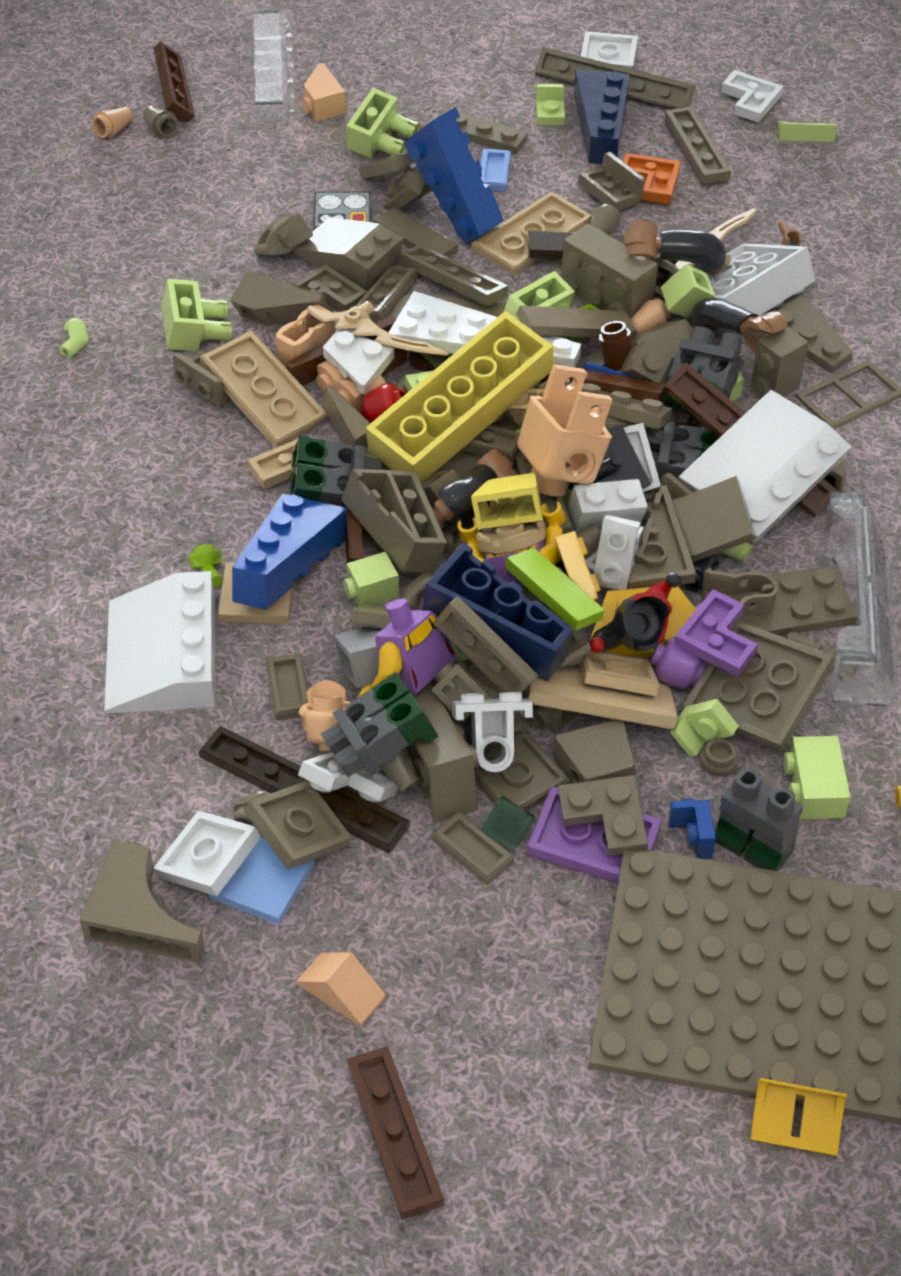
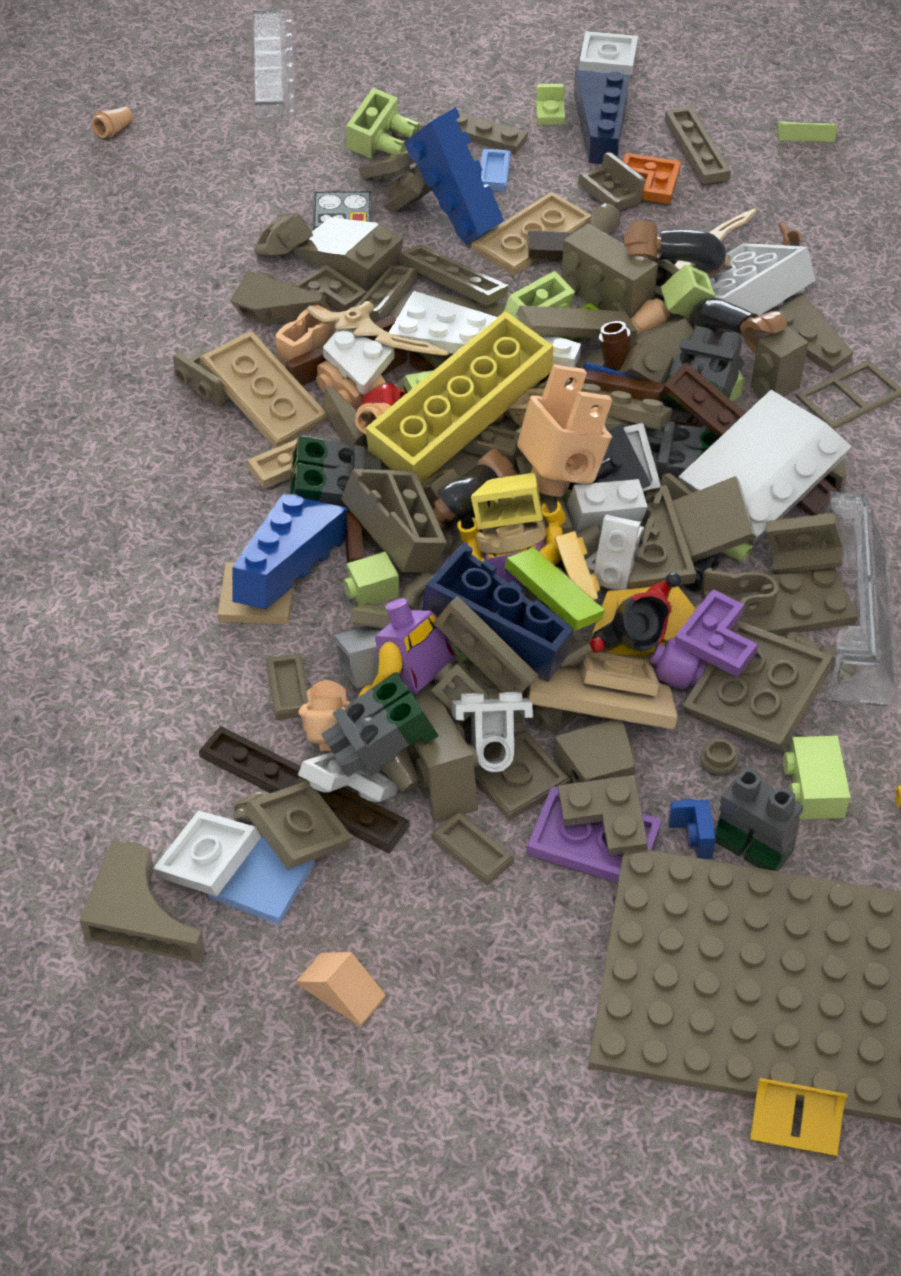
(77, 337): yellowish green arm -> none
(161, 121): dark tan cone -> none
(162, 646): white slope -> none
(173, 82): reddish brown plate -> none
(185, 313): yellowish green brick -> none
(205, 558): lime plate -> none
(323, 95): light nougat slope -> none
(368, 413): none -> light nougat cone
(395, 1133): reddish brown plate -> none
(416, 232): dark tan tile -> none
(508, 823): clear green plate -> none
(642, 85): dark tan tile -> none
(702, 724): yellowish green bracket -> none
(755, 95): white plate -> none
(806, 543): none -> dark tan bracket

